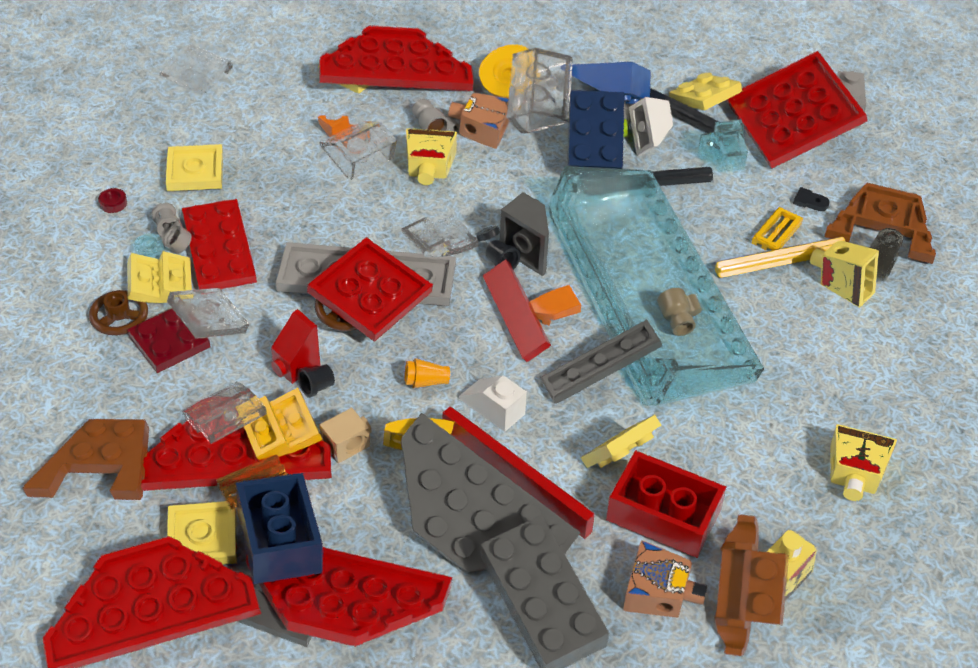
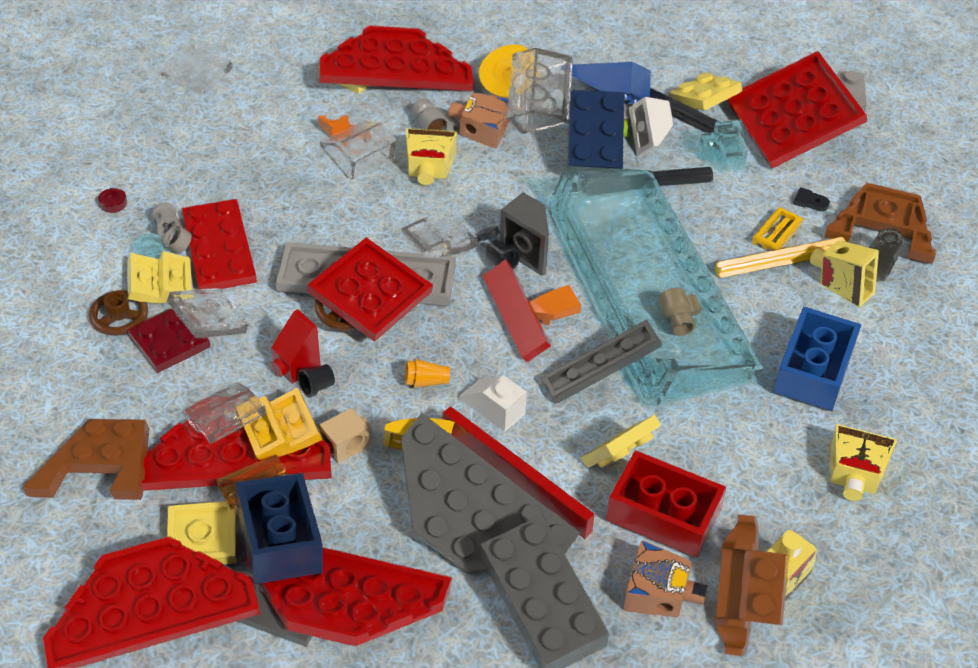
(194, 167): light yellow plate -> none
(817, 358): none -> blue brick

